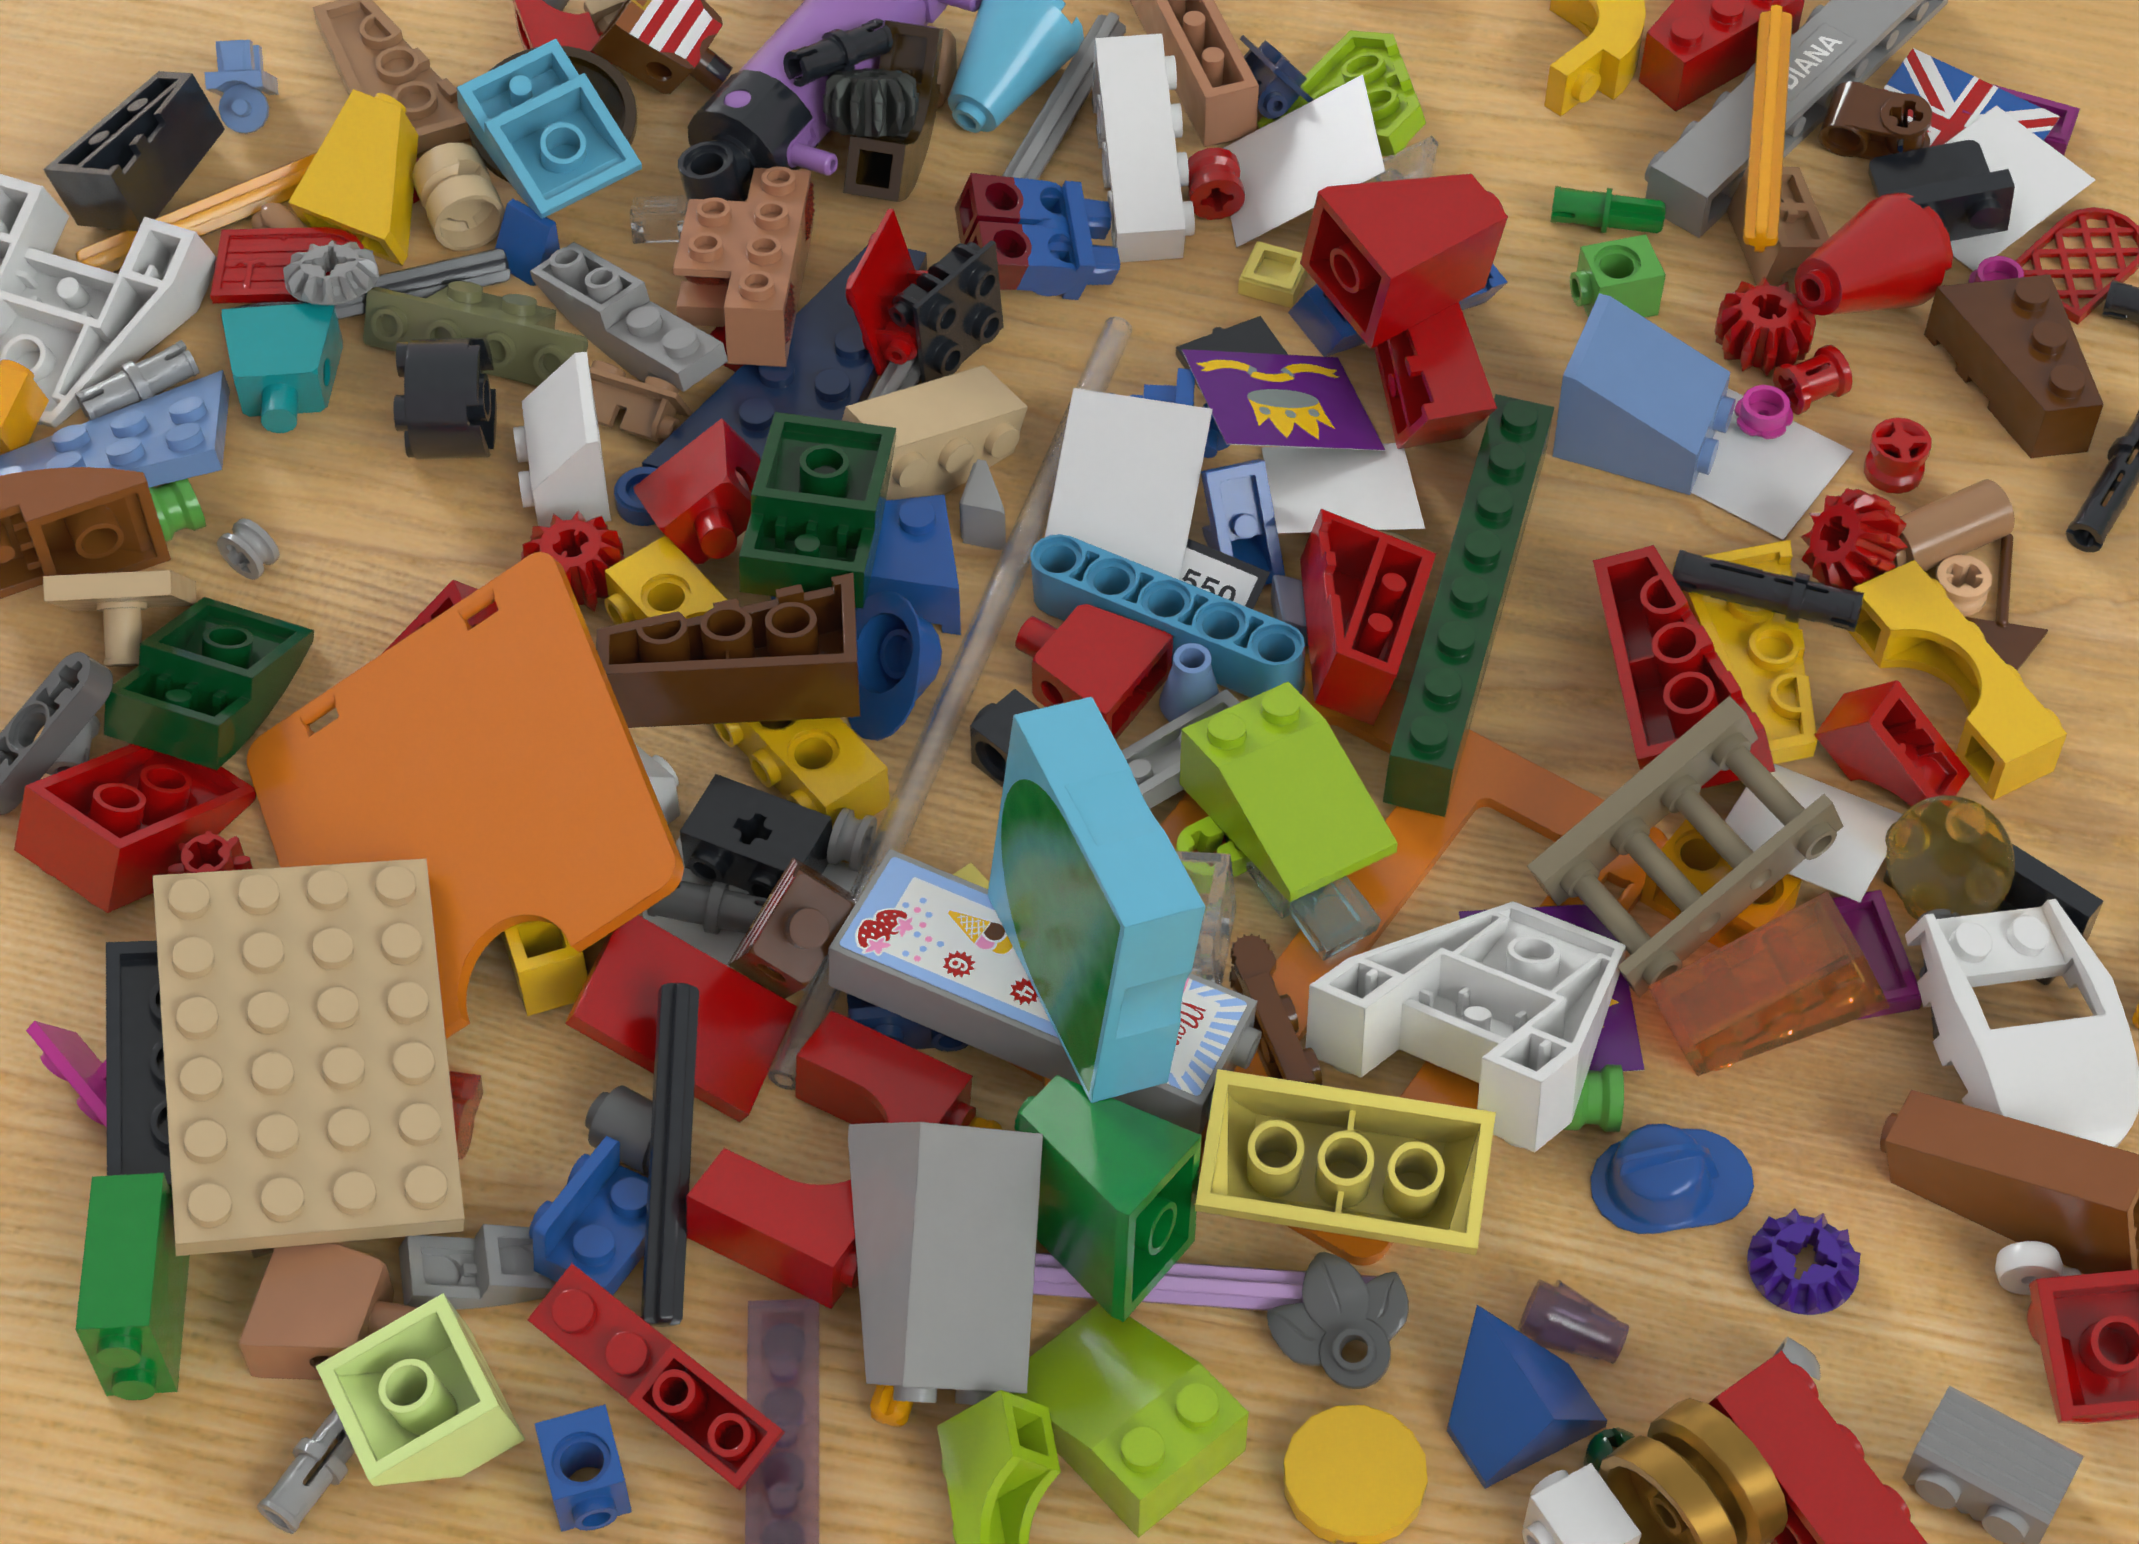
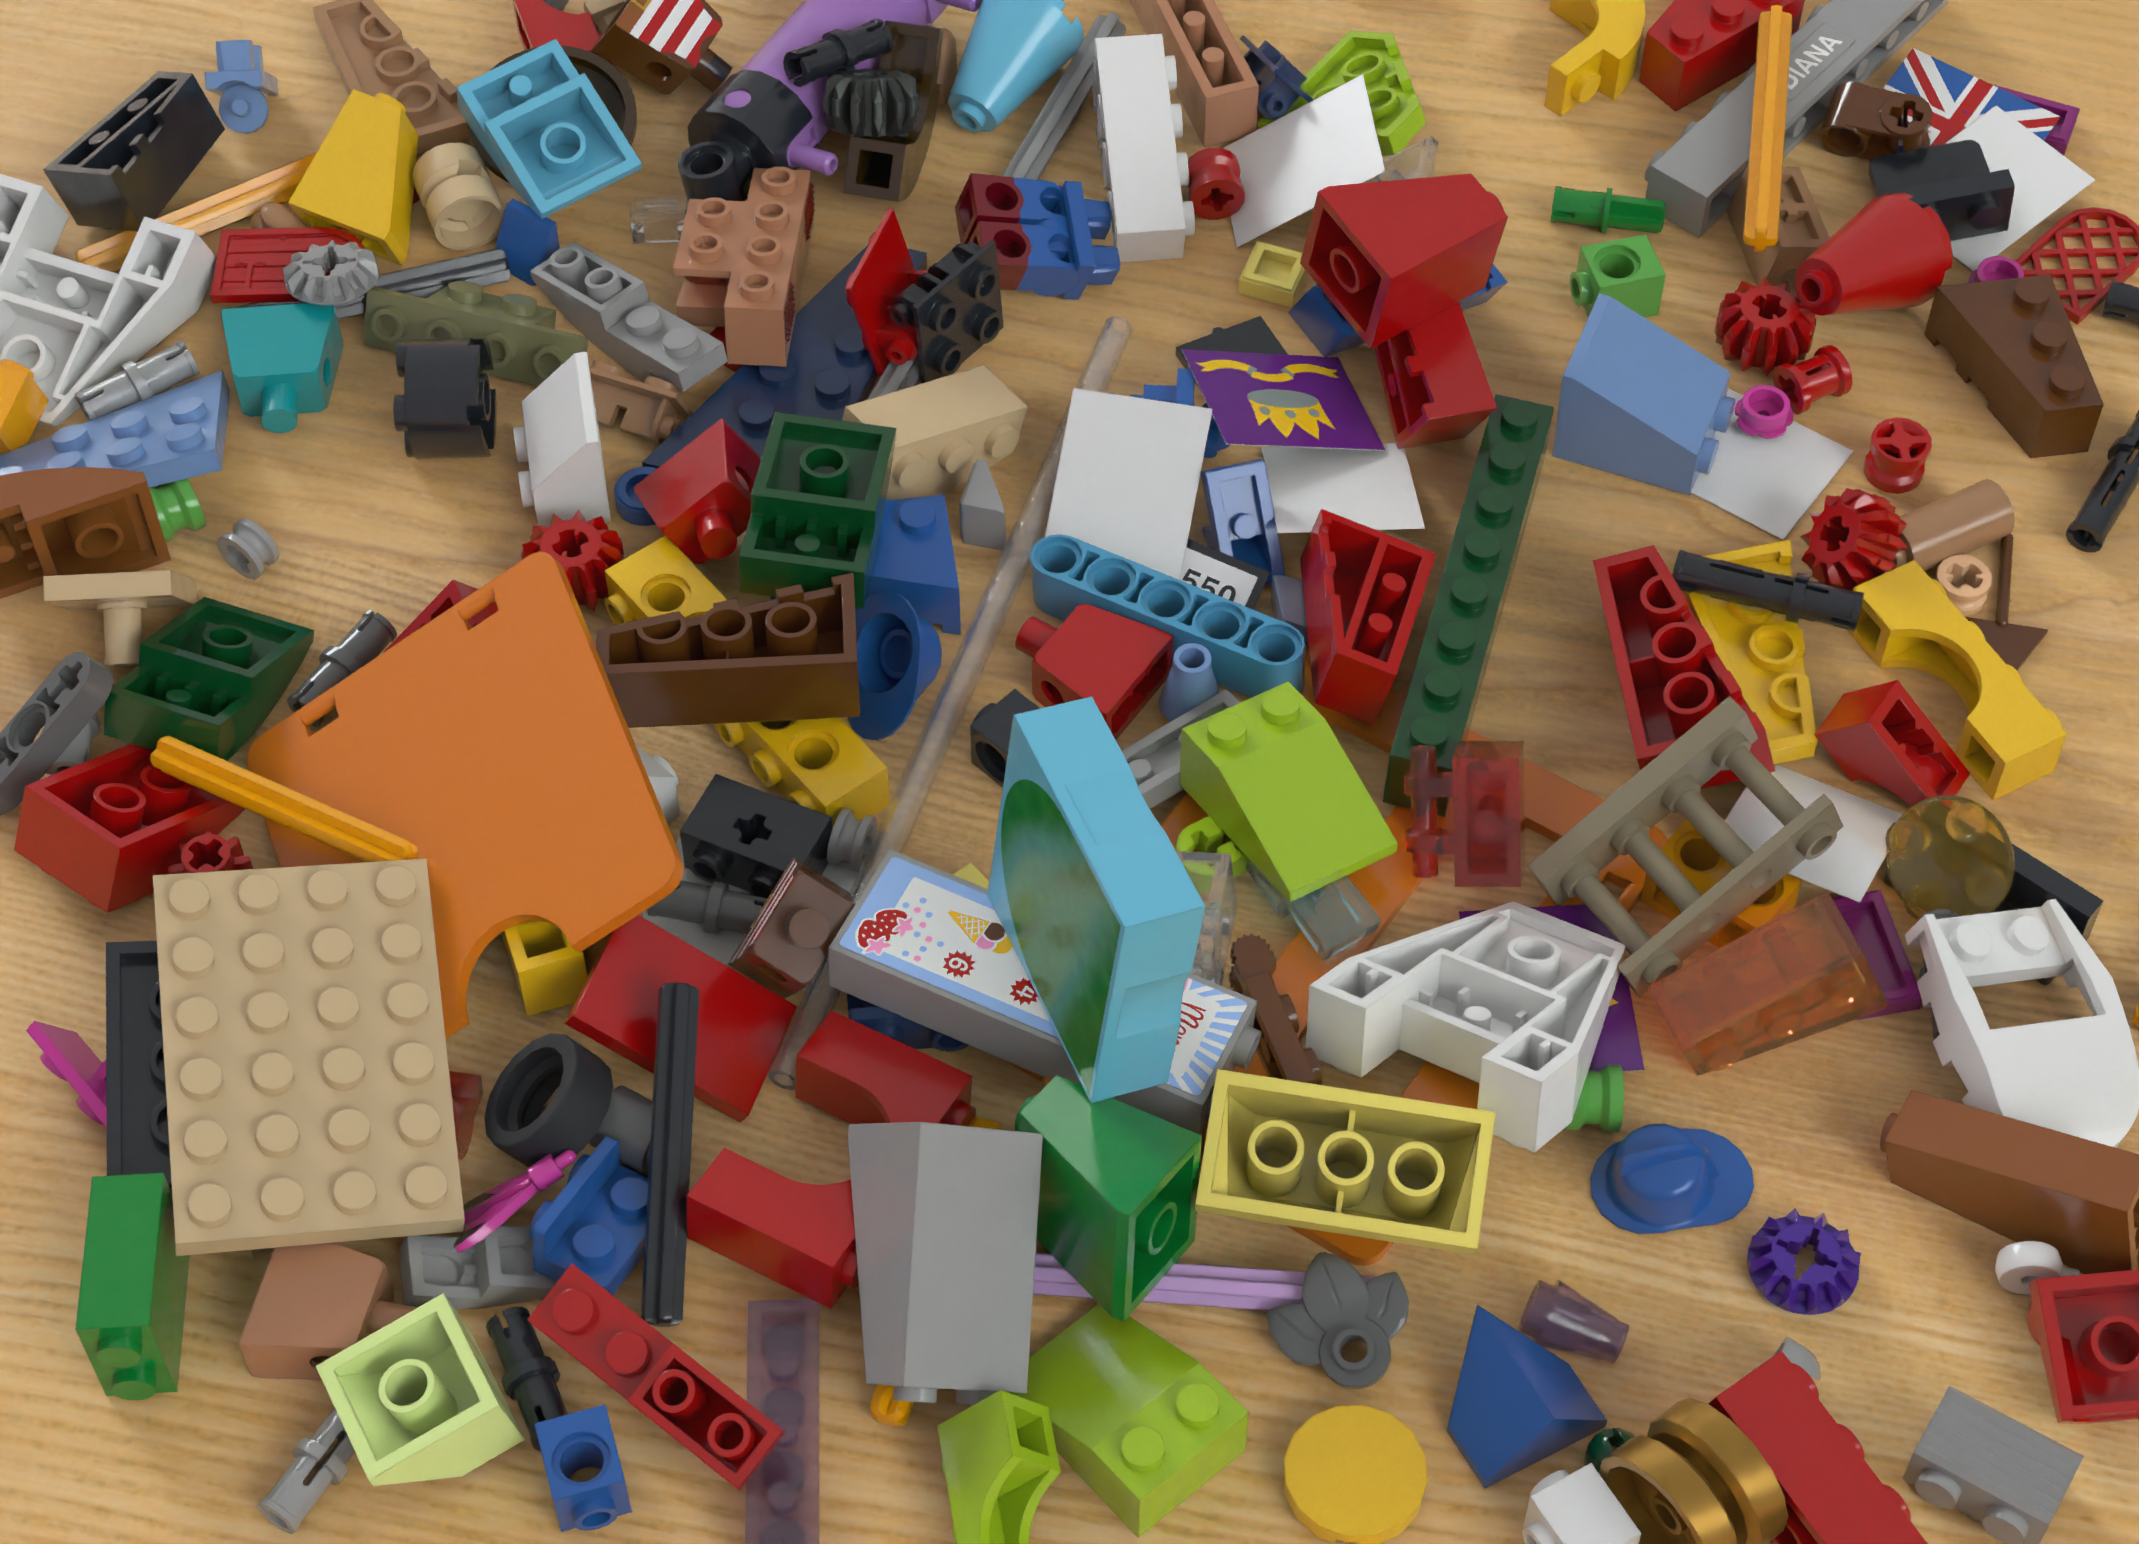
(279, 803): none -> light orange axle
(354, 651): none -> dark grey pin
(502, 1201): none -> dark pink piece
(526, 1086): none -> black tyre
(528, 1374): none -> black pin
(1486, 813): none -> clear red brick

